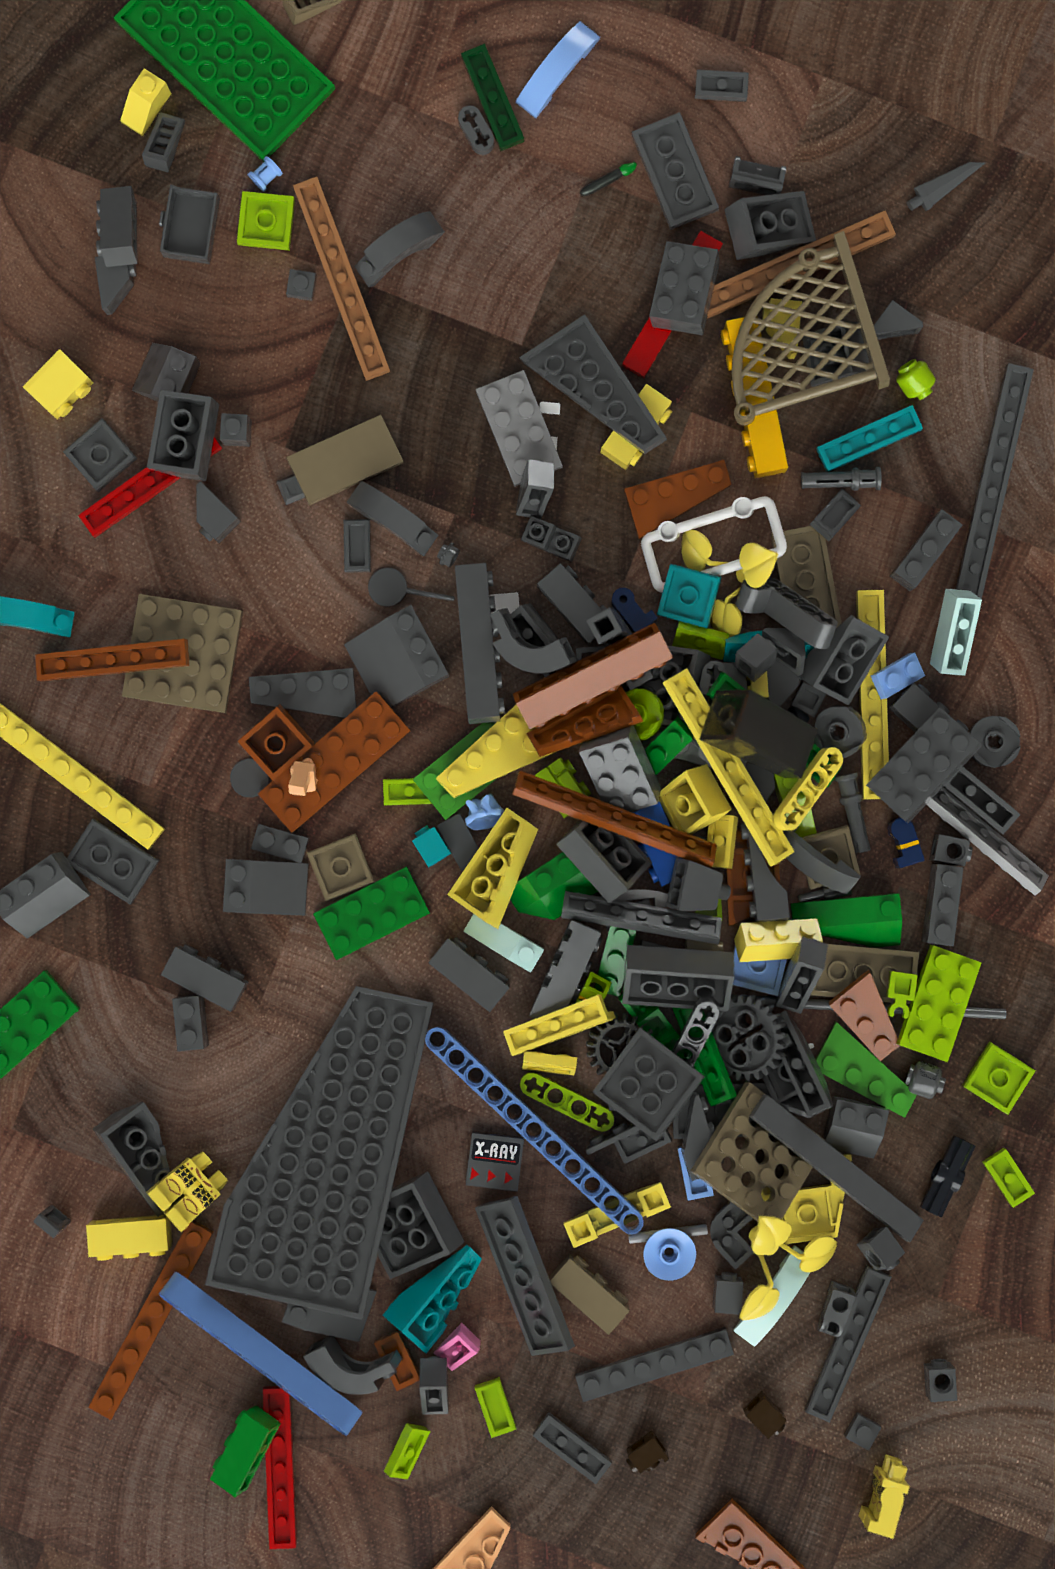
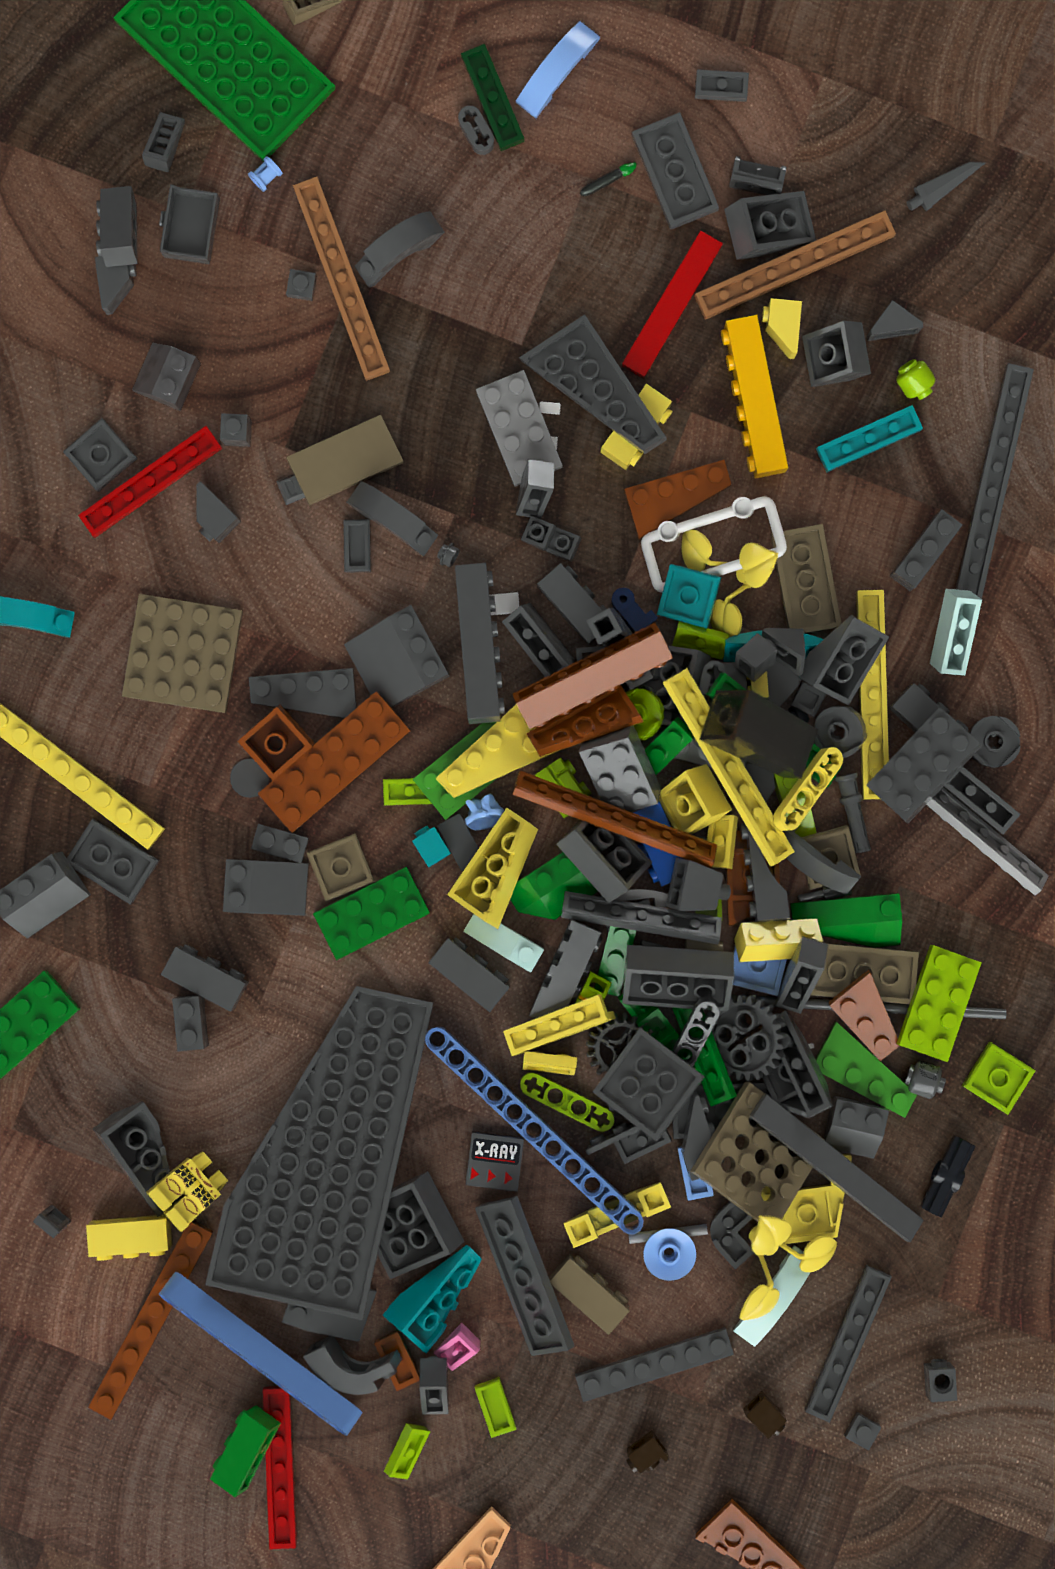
(58, 385): light yellow slope -> none
(112, 660): dark orange plate -> none
(144, 101): light yellow slope -> none
(183, 435): dark grey slope -> none
(265, 220): lime plate -> none
(303, 777): light nougat piece -> none
(389, 588): dark grey piece -> none
(525, 655): dark grey arch -> none
(572, 1448): dark grey plate -> none
(684, 288): dark grey brick -> none
(727, 1293): dark grey brick -> none
(789, 610): dark grey beam -> none
(835, 515): dark grey tile -> none
(836, 1309): dark grey leg -> none
(854, 479): dark grey pin -> none
(874, 370): dark tan piece -> none
(881, 1249): dark grey brick -> none
(886, 1498): light yellow hips -> none
(897, 675): light blue plate -> none
(901, 988): lime plate -> none
(906, 843): dark blue leg -> none
(939, 847): dark grey brick -> none
(942, 904): dark grey brick -> none
(1008, 1177): lime plate -> none

